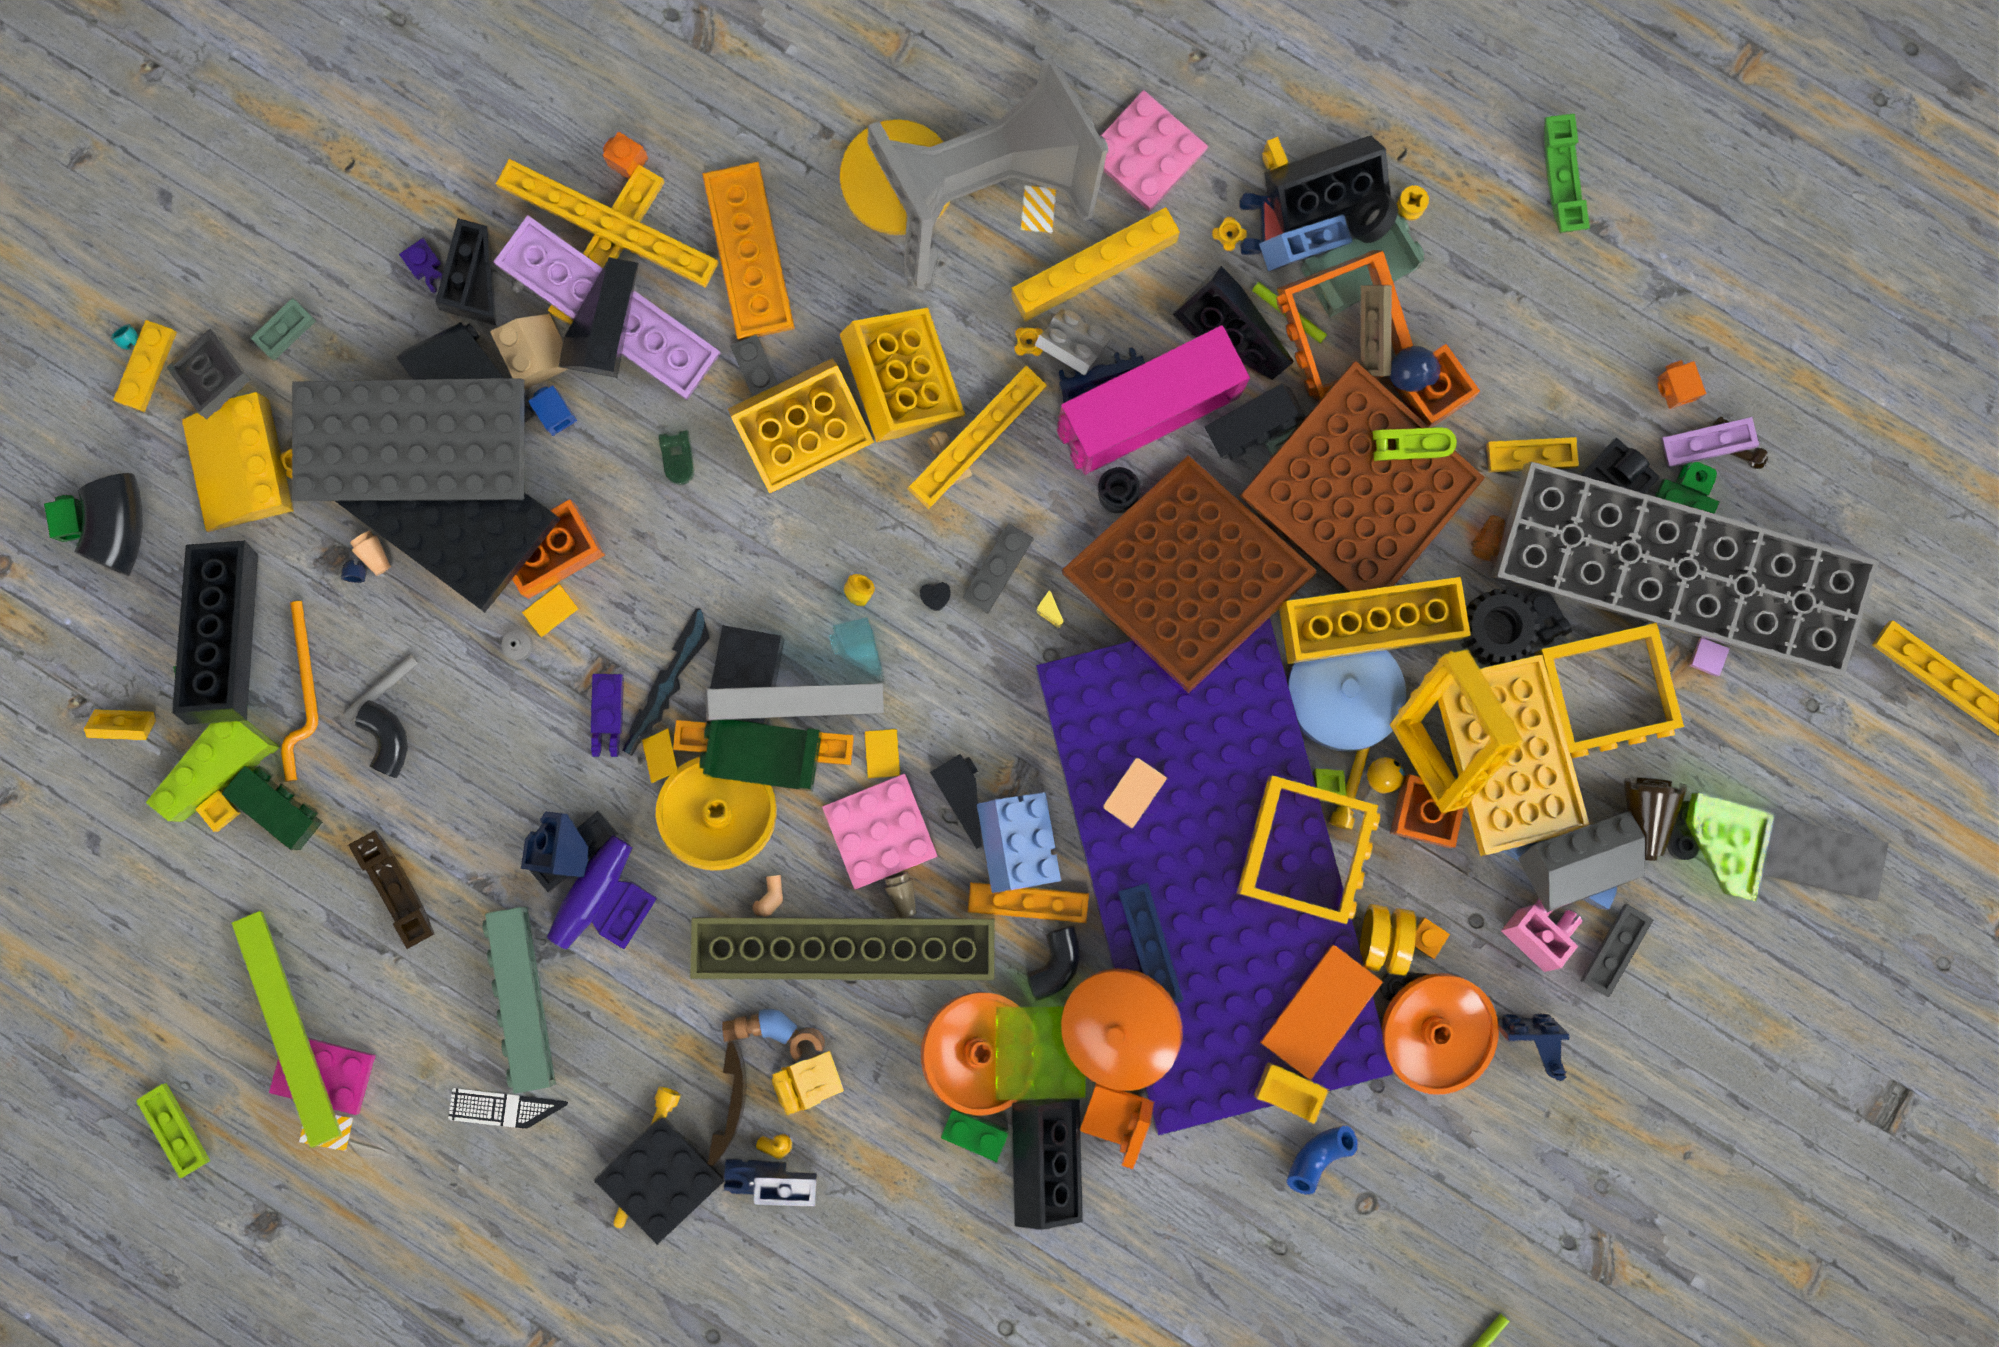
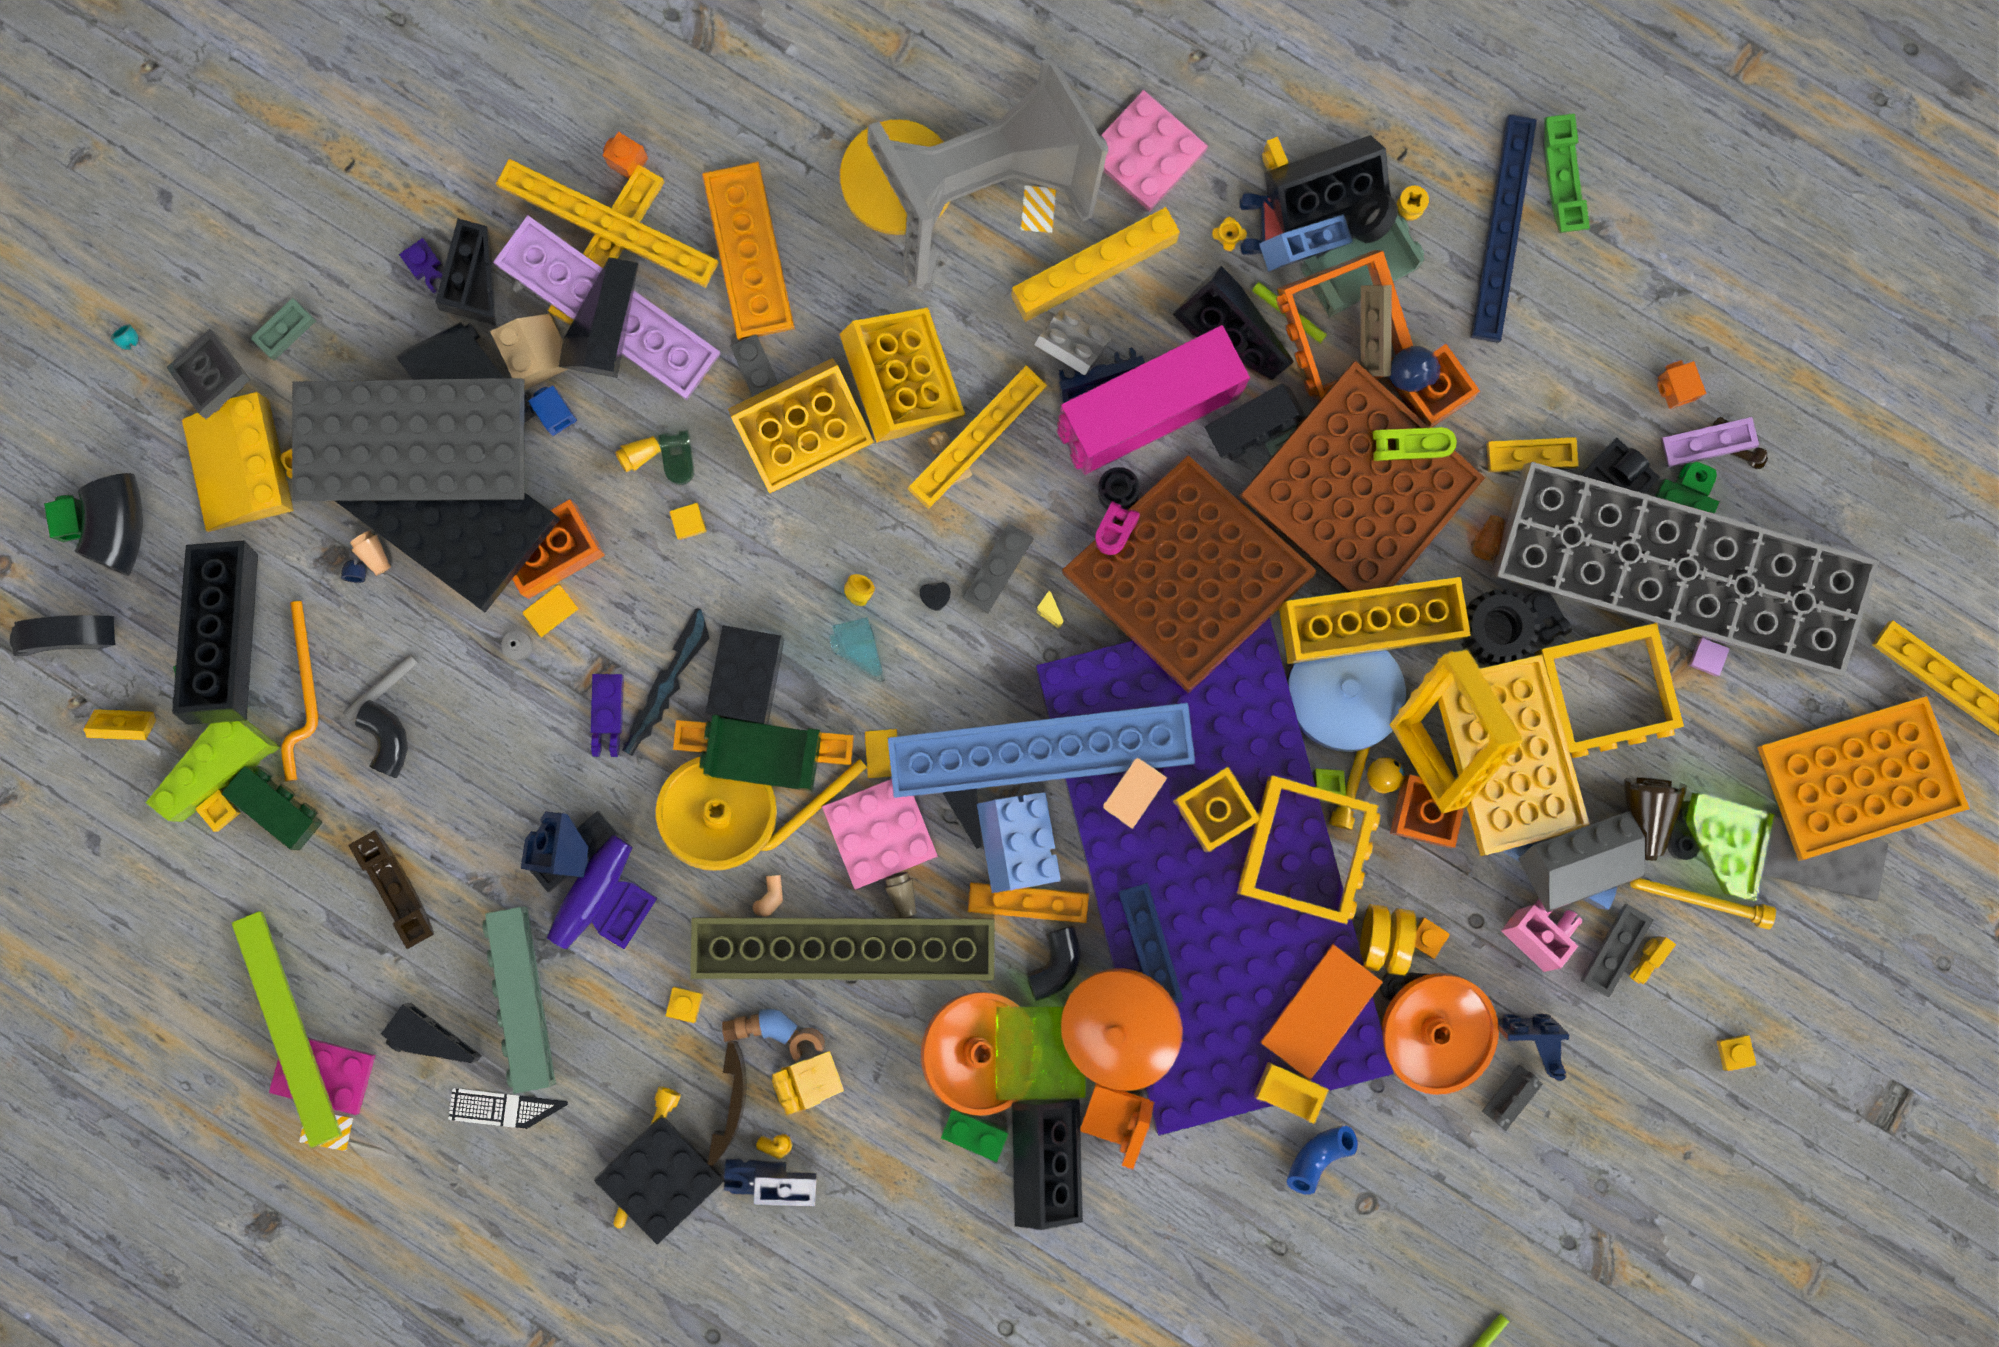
(62, 632): none -> black arch
(145, 366): yellow plate -> none
(173, 1130): lime plate -> none
(420, 1034): none -> black slope
(635, 454): none -> yellow cone
(659, 755): yellow sticker -> none
(684, 1004): none -> yellow plate
(688, 521): none -> yellow tile
(793, 701): light grey tile -> none
(815, 805): none -> yellow piece
(1023, 335): yellow plate -> none
(1040, 750): none -> medium blue plate
(1112, 537): none -> dark pink plate
(1216, 810): none -> yellow brick
(1503, 228): none -> dark blue tile
(1512, 1097): none -> dark grey hinge
(1654, 954): none -> yellow plate
(1736, 1052): none -> yellow plate
(1761, 915): none -> yellow piece
(1863, 778): none -> light orange plate

